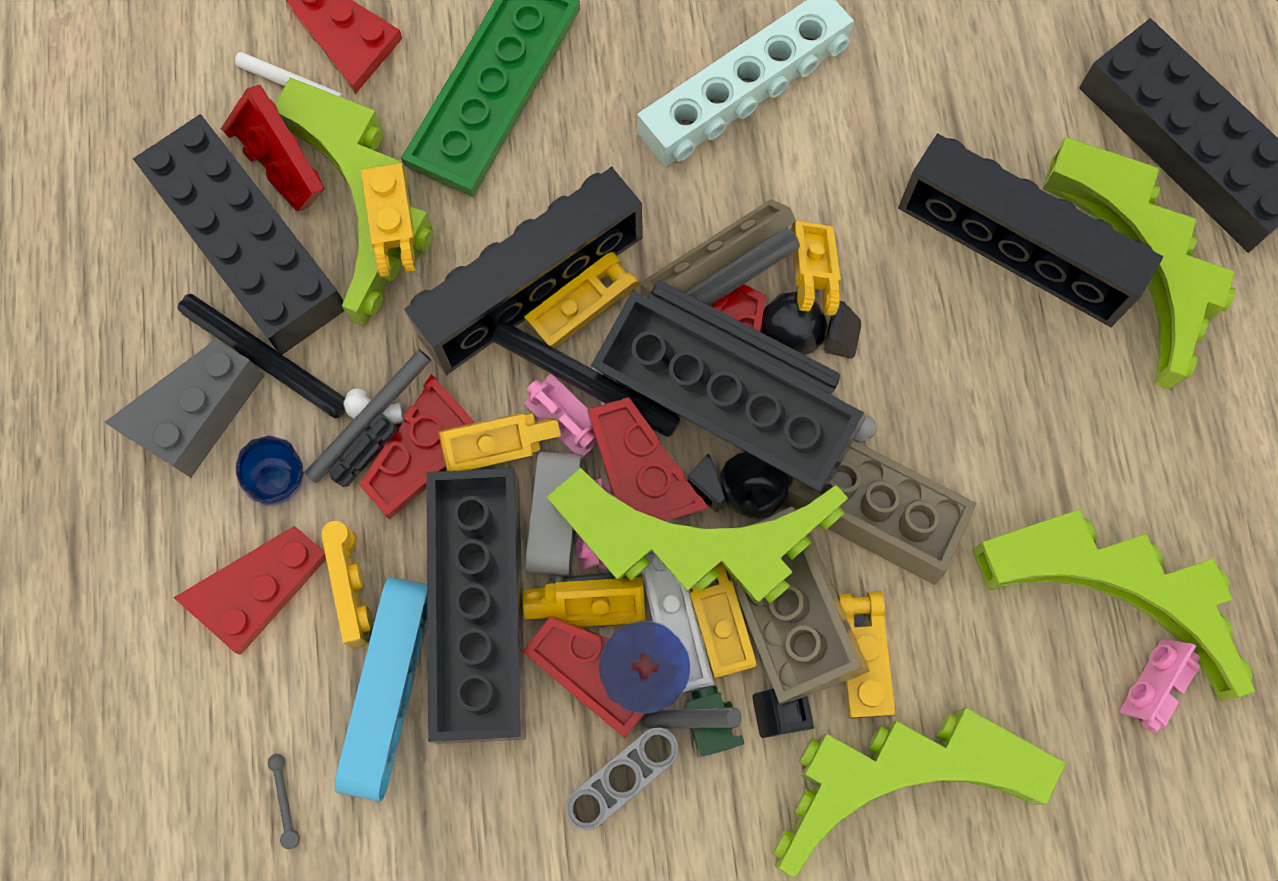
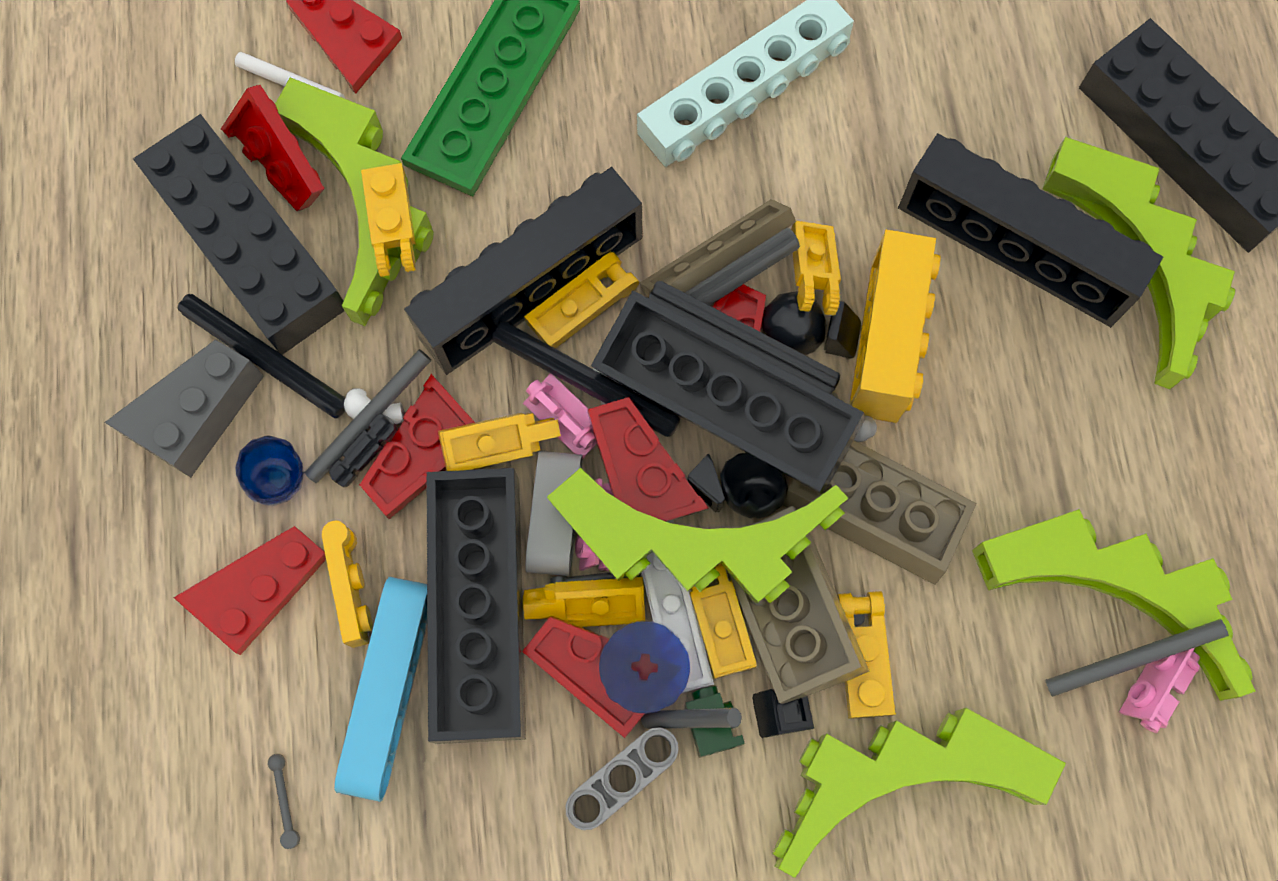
(893, 326): none -> yellow brick
(1137, 657): none -> dark grey bar

